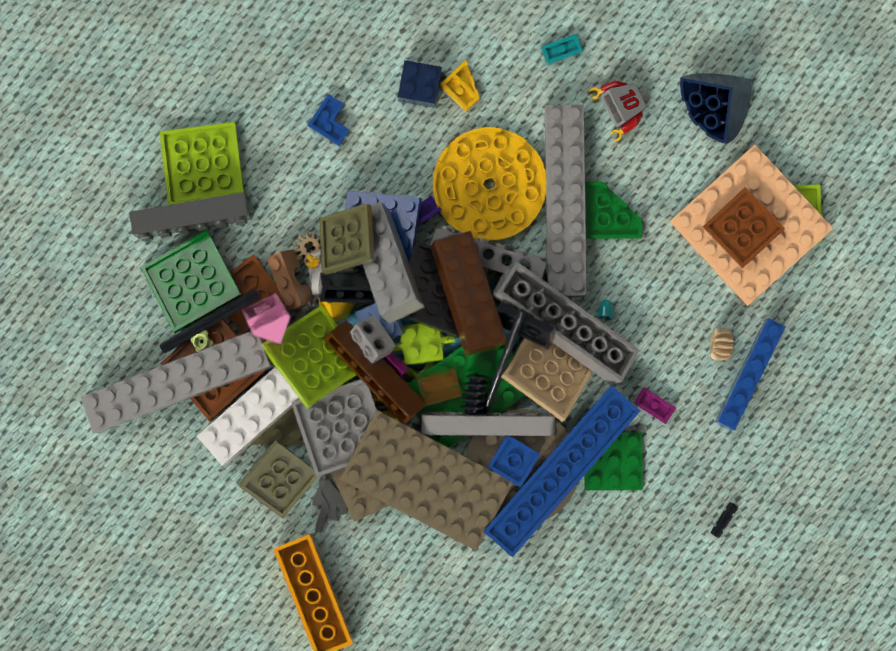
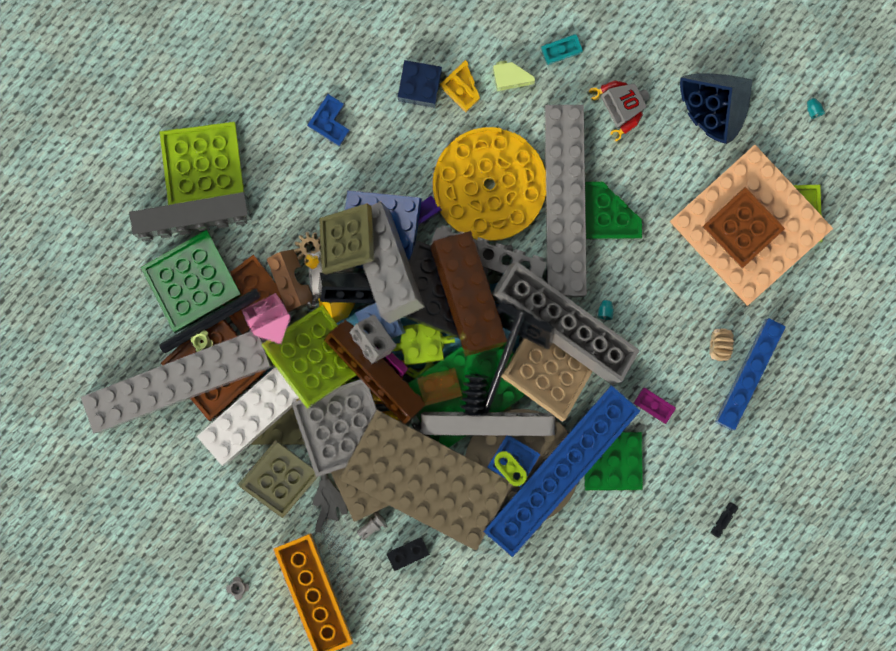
(232, 588): none -> light grey plate
(373, 525): none -> light grey pin
(408, 553): none -> black brick
(510, 468): none -> lime plate
(511, 76): none -> yellowish green slope
(815, 107): none -> teal hose

